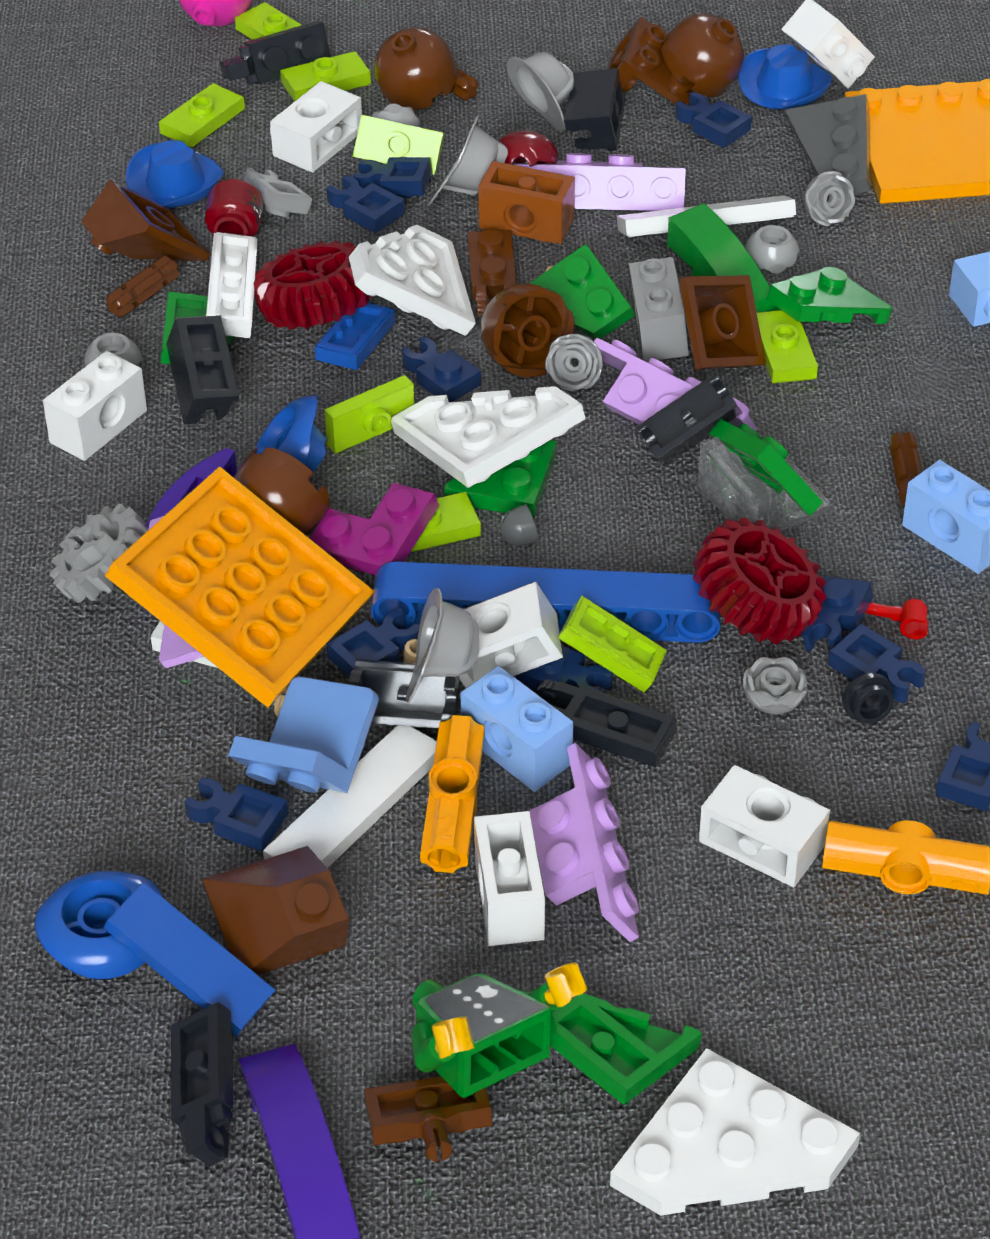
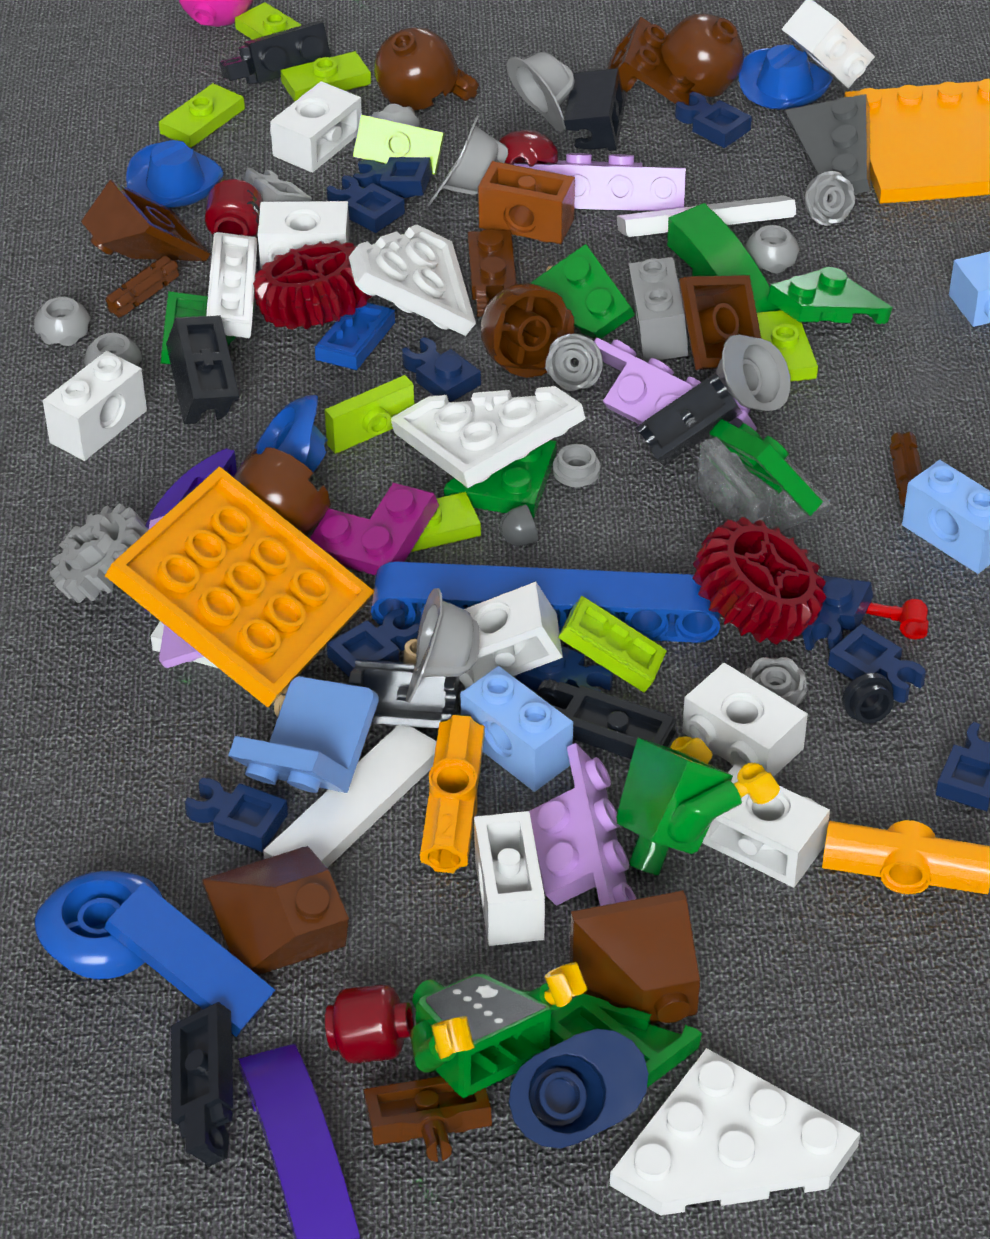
(61, 321): none -> light grey plate
(300, 223): none -> white brick
(368, 1024): none -> dark red head
(576, 466): none -> light grey plate
(578, 1088): none -> dark blue piece
(639, 955): none -> reddish brown slope
(677, 795): none -> green torso
(744, 721): none -> white brick
(754, 373): none -> light grey piece

